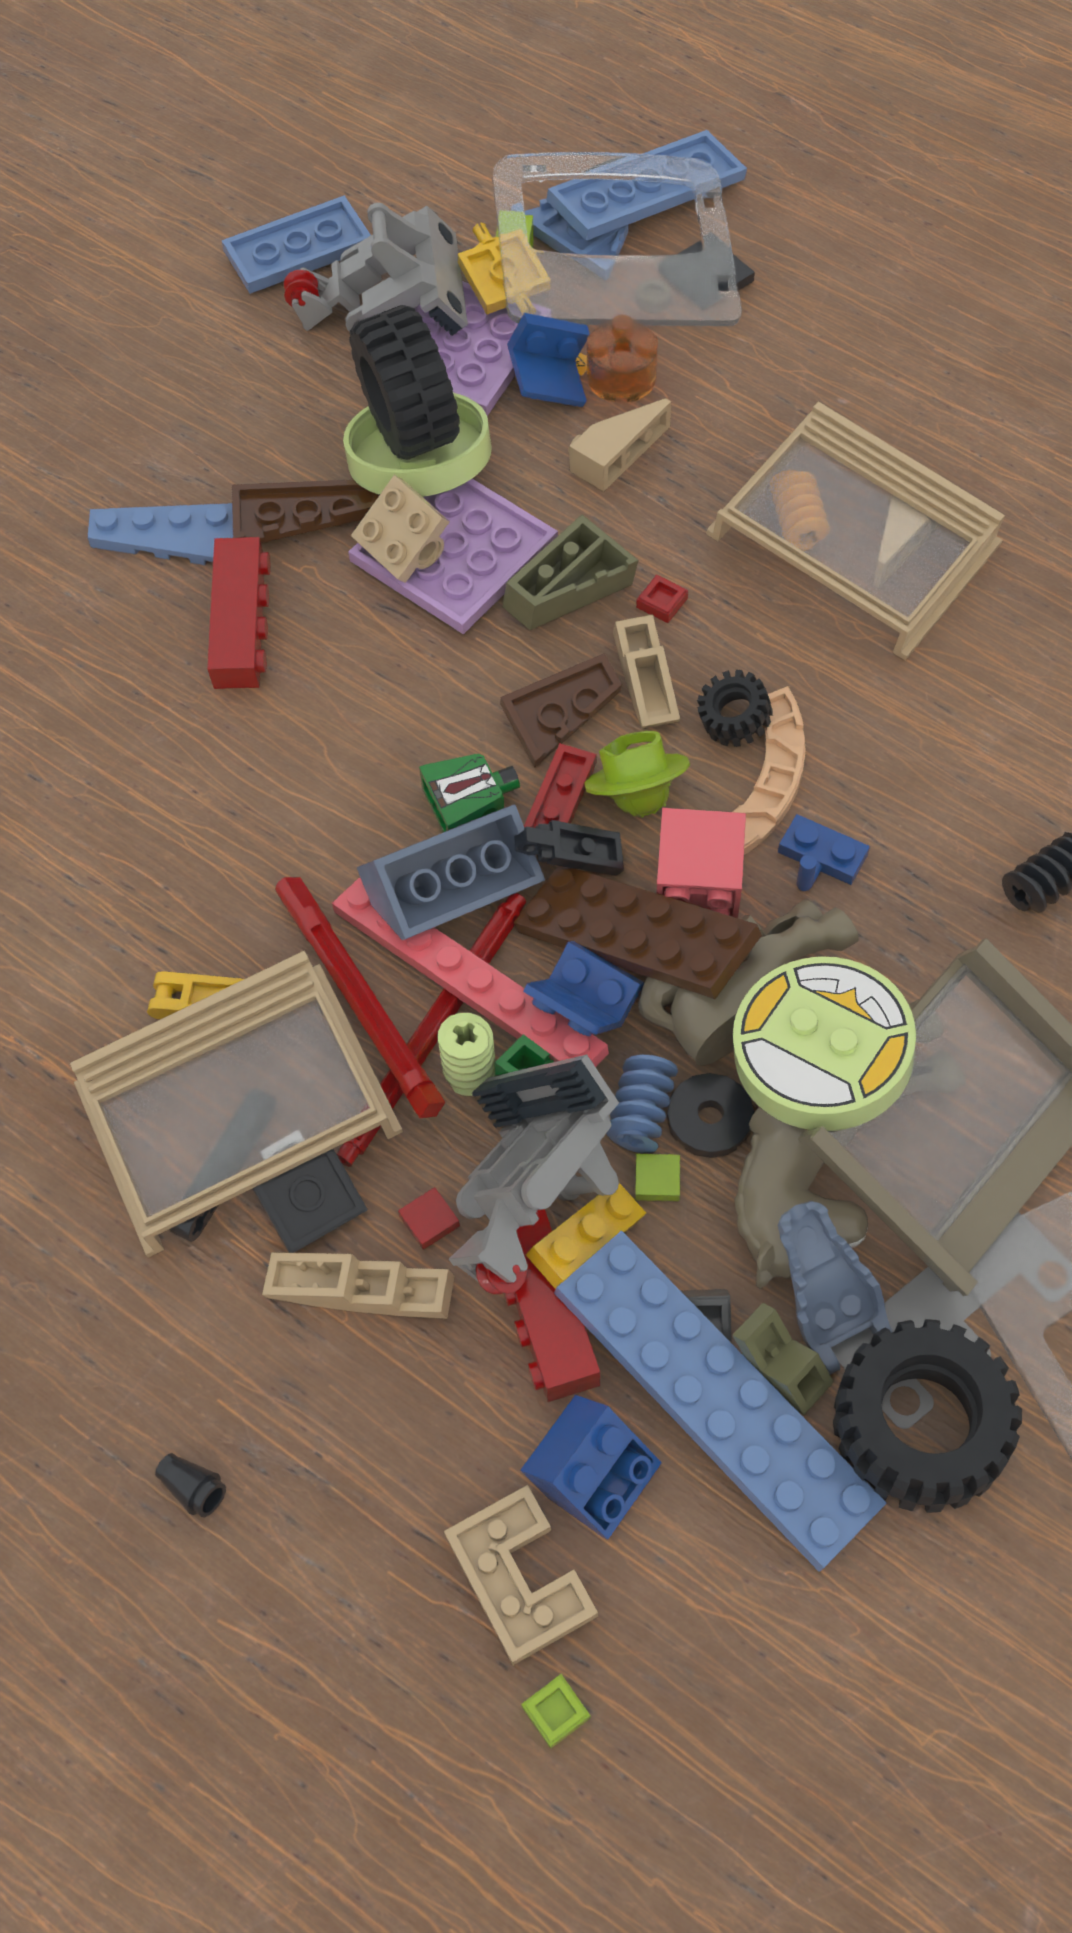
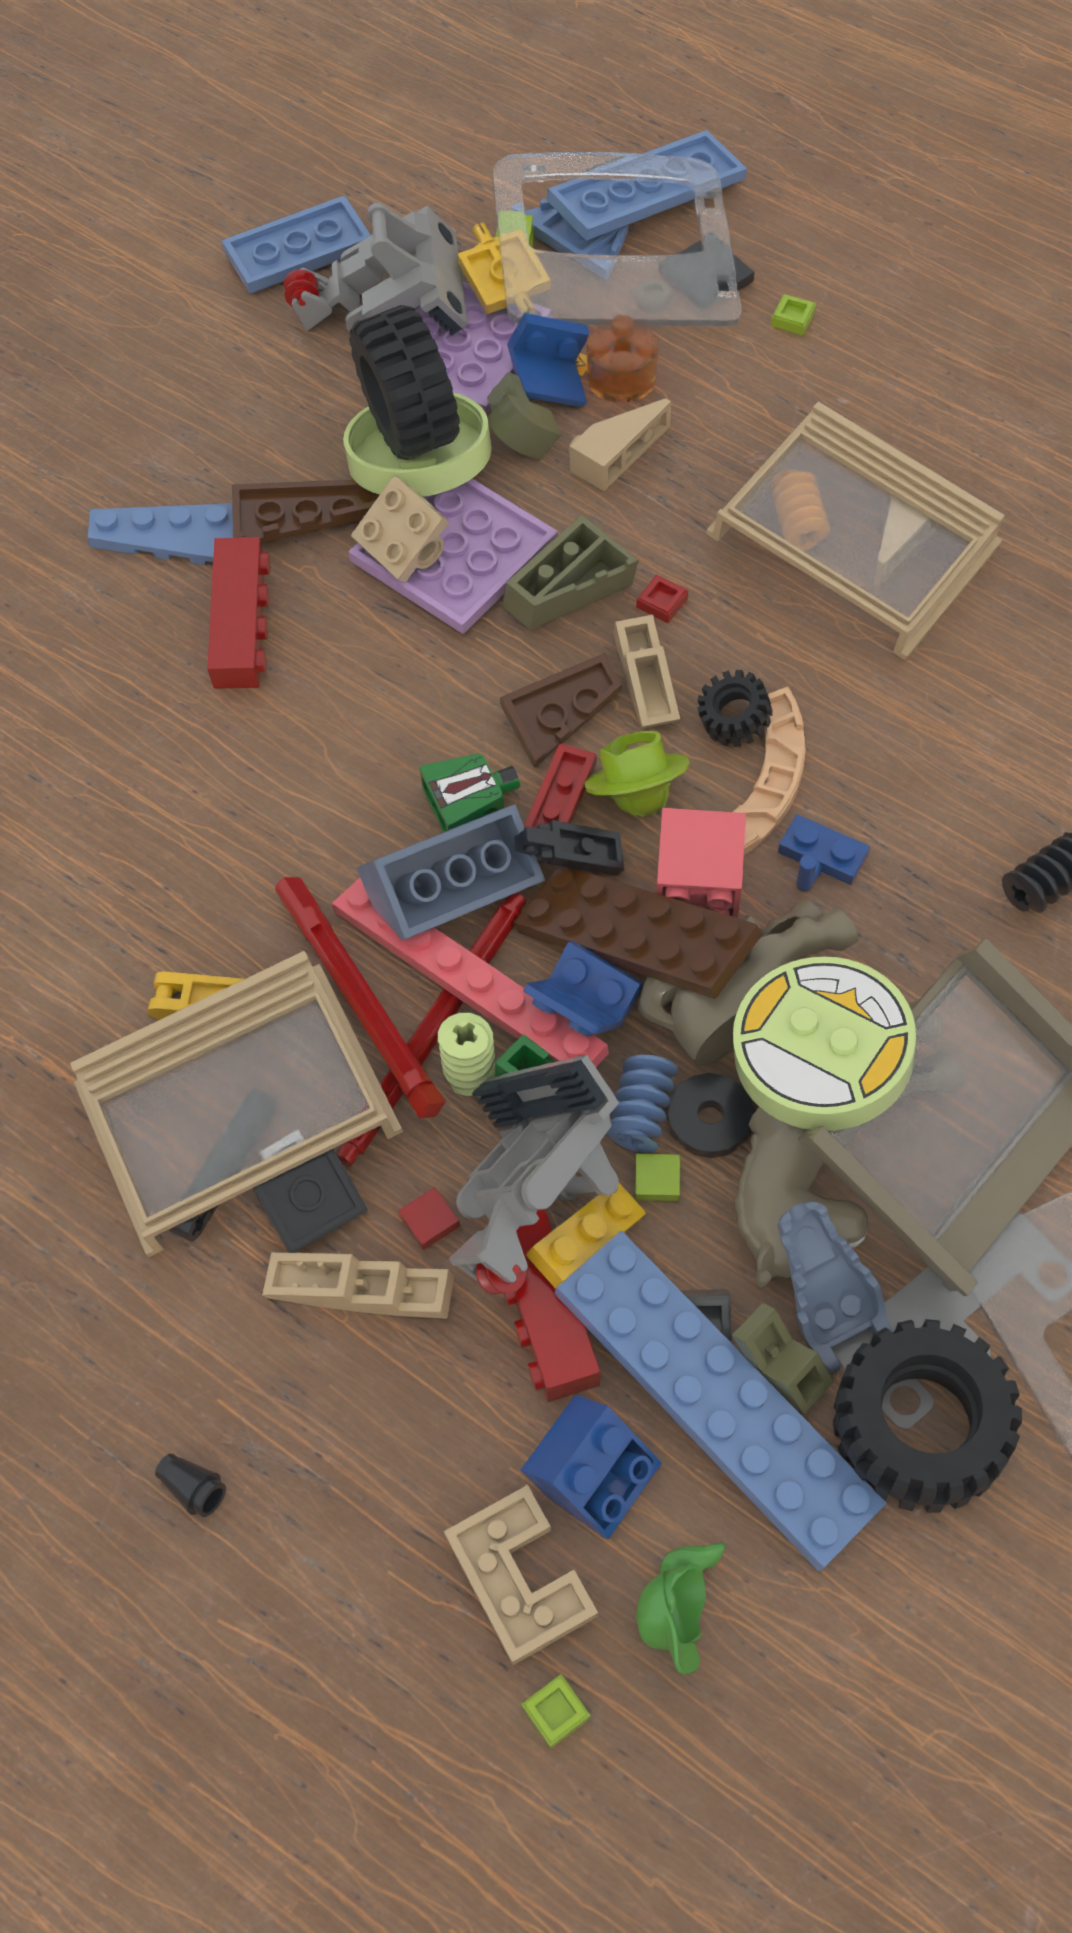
(521, 423): none -> olive brick
(673, 1604): none -> bright green hair
(793, 314): none -> lime tile

